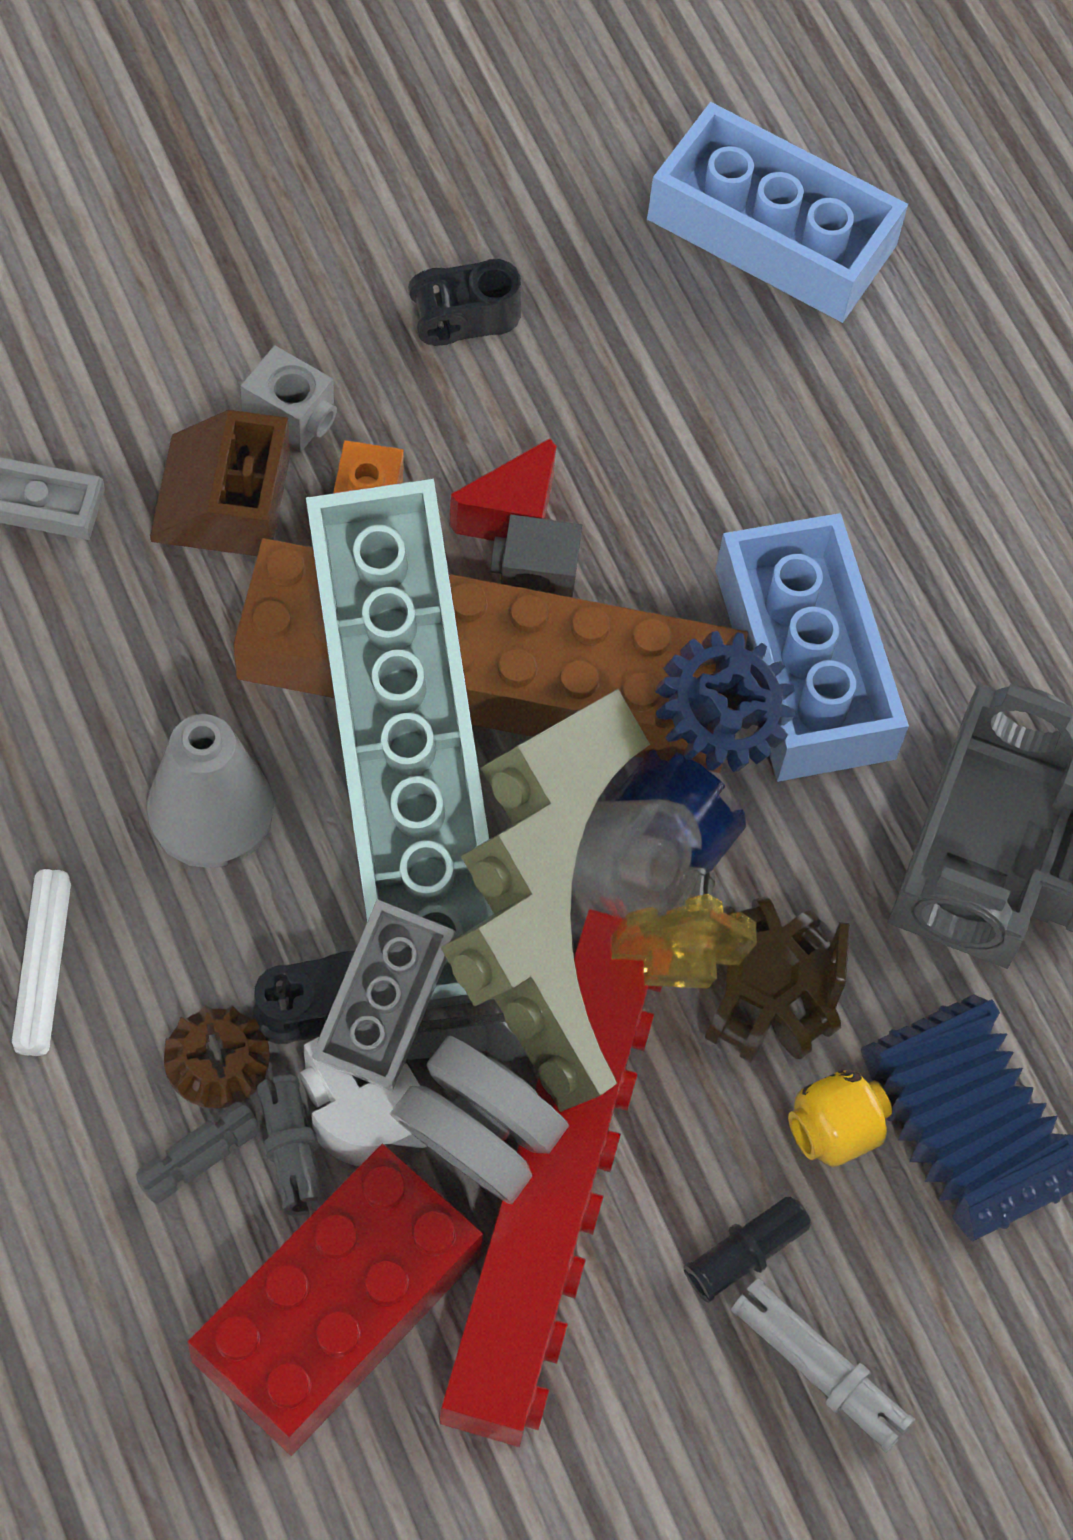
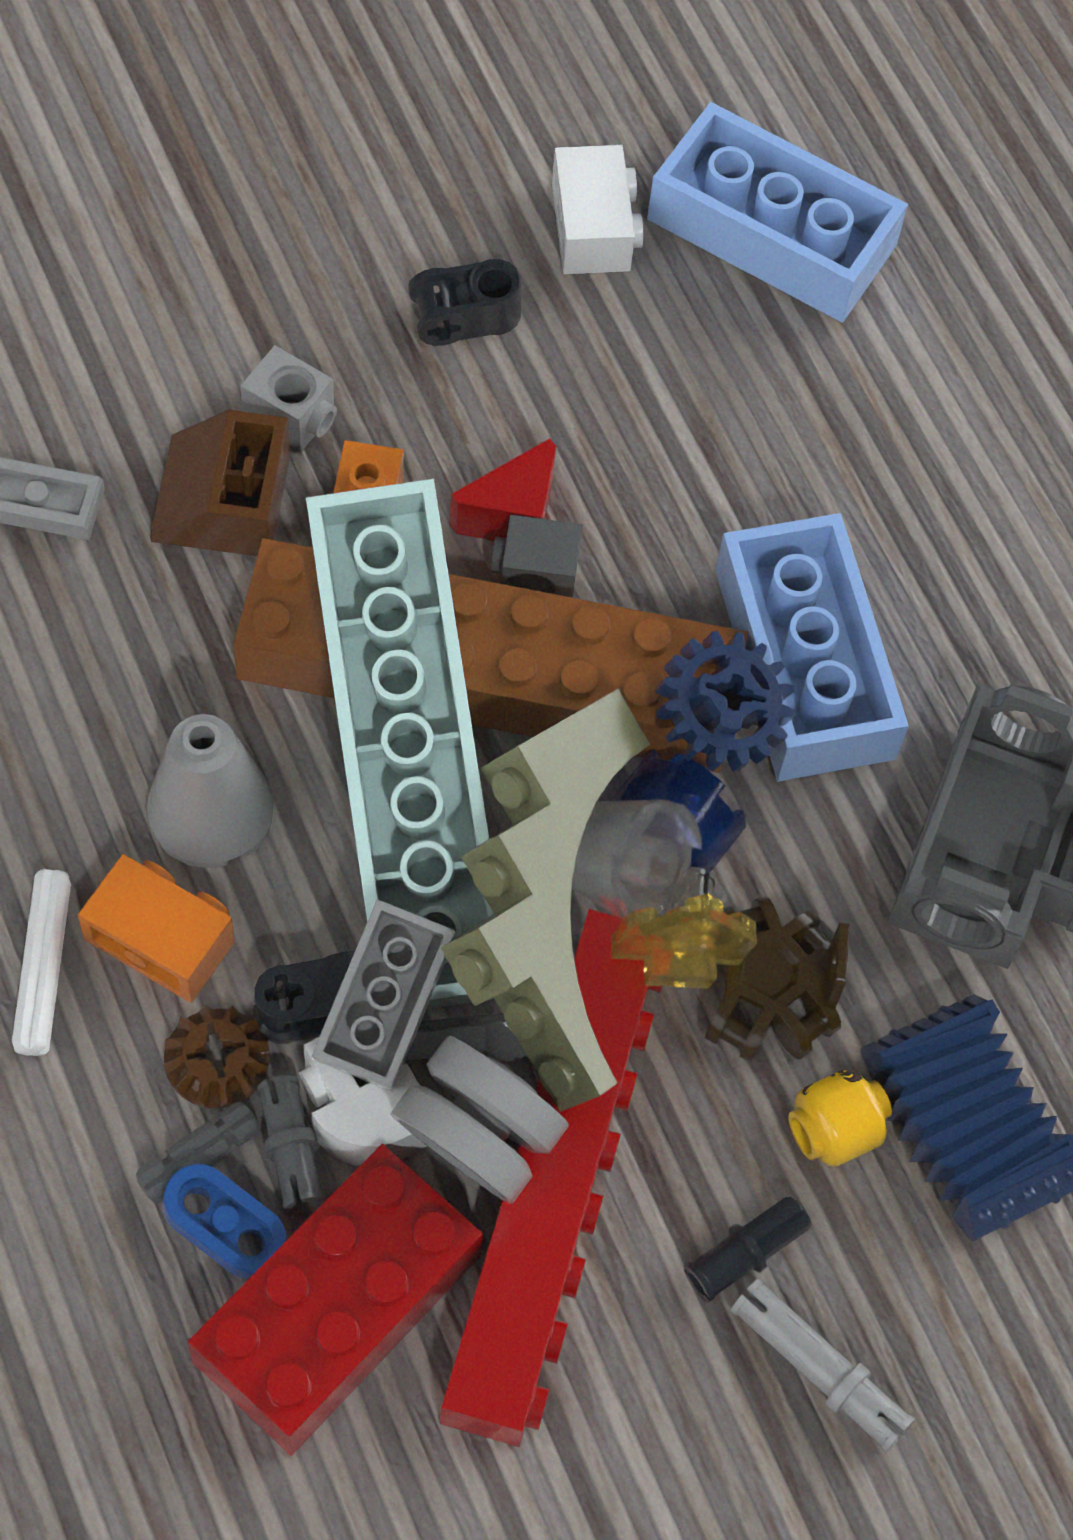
(158, 926): none -> orange brick
(229, 1217): none -> blue plate
(595, 209): none -> white brick

